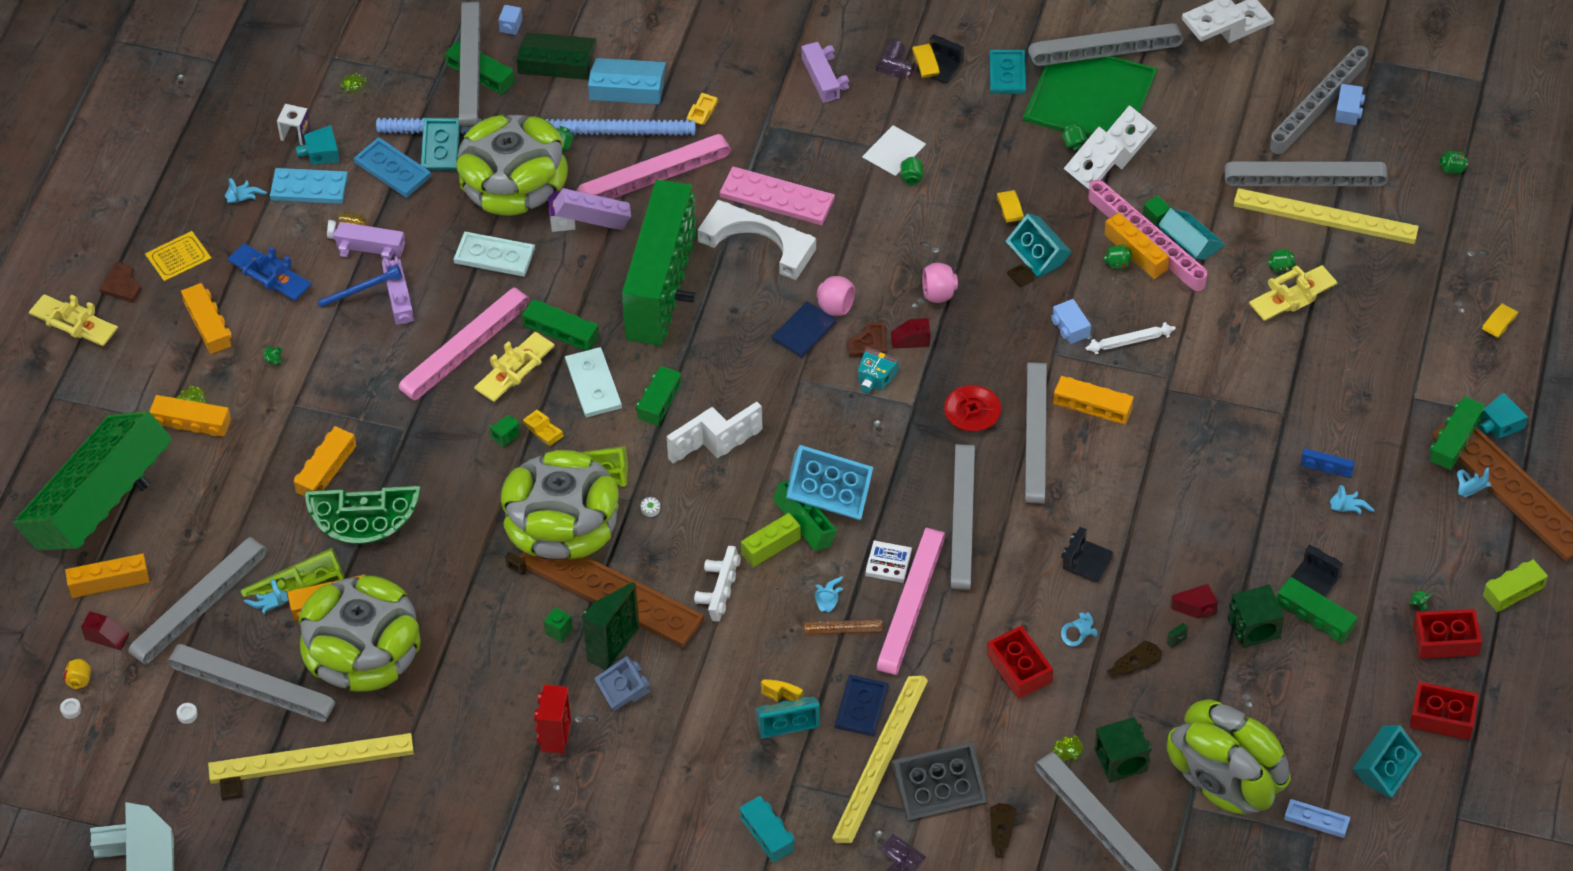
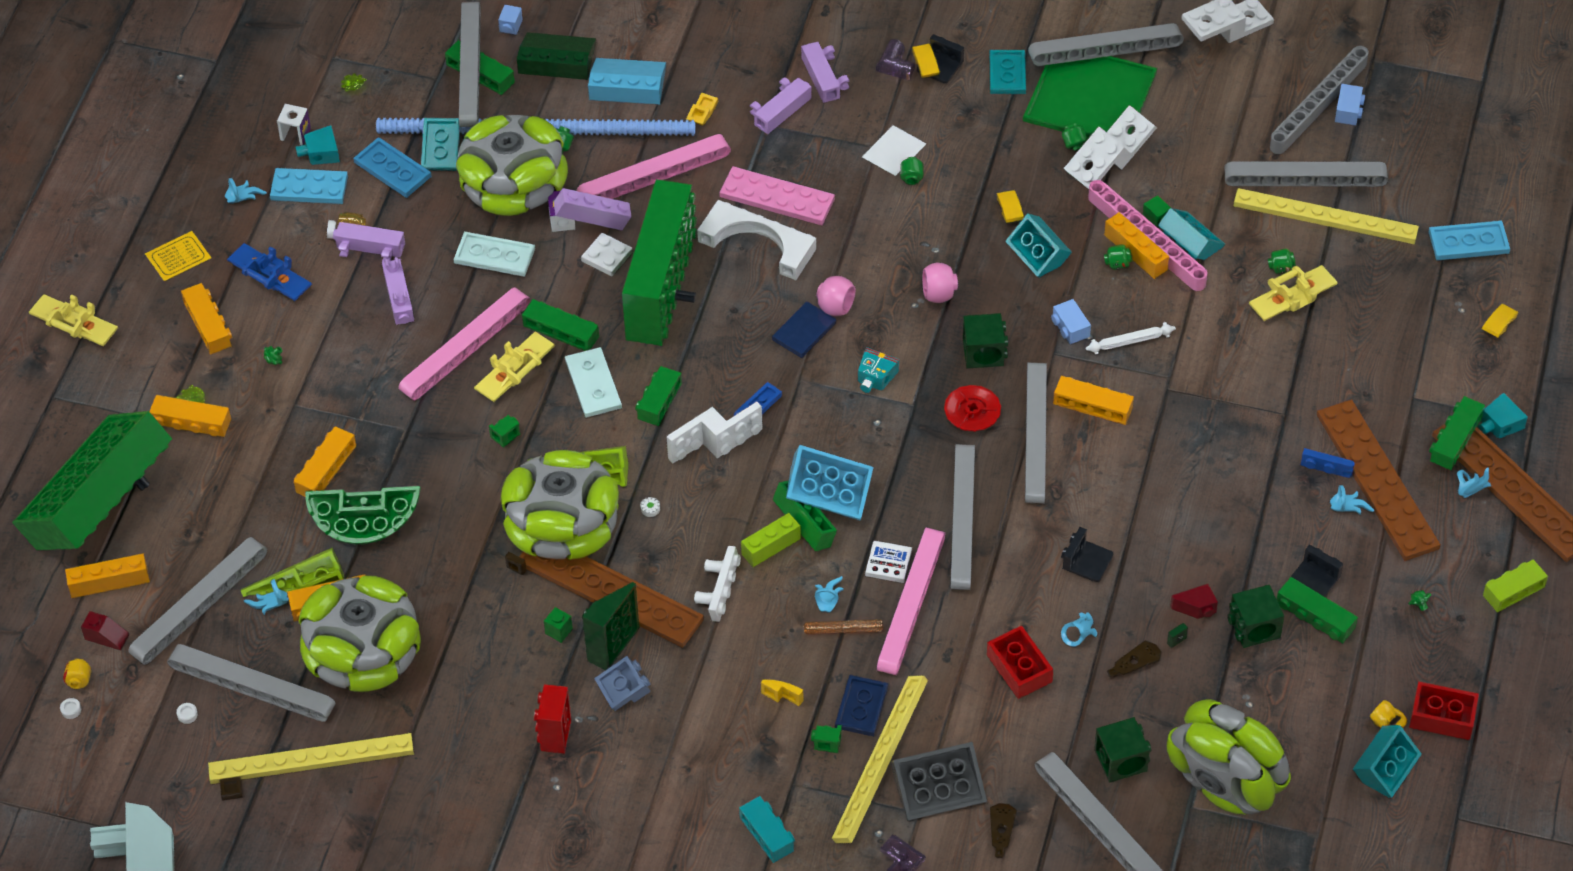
(120, 283): copper tile -> none
(393, 273): blue piece -> none
(542, 428): yellow slope -> none
(606, 254): none -> white plate
(765, 396): none -> blue hinge
(782, 106): none -> lavender brick
(788, 717): teal slope -> none
(827, 738): none -> green brick
(872, 337): copper tile -> none
(912, 334): dark red slope -> none
(984, 340): none -> dark green brick
(1021, 275): dark brown slope -> none
(1068, 748): clear neon green piece -> none
(1317, 818): light blue plate -> none
(1379, 480): none -> dark orange plate
(1384, 714): none -> yellow piece
(1447, 633): red brick -> none
(1453, 162): green head -> none
(1469, 240): none -> medium azure plate

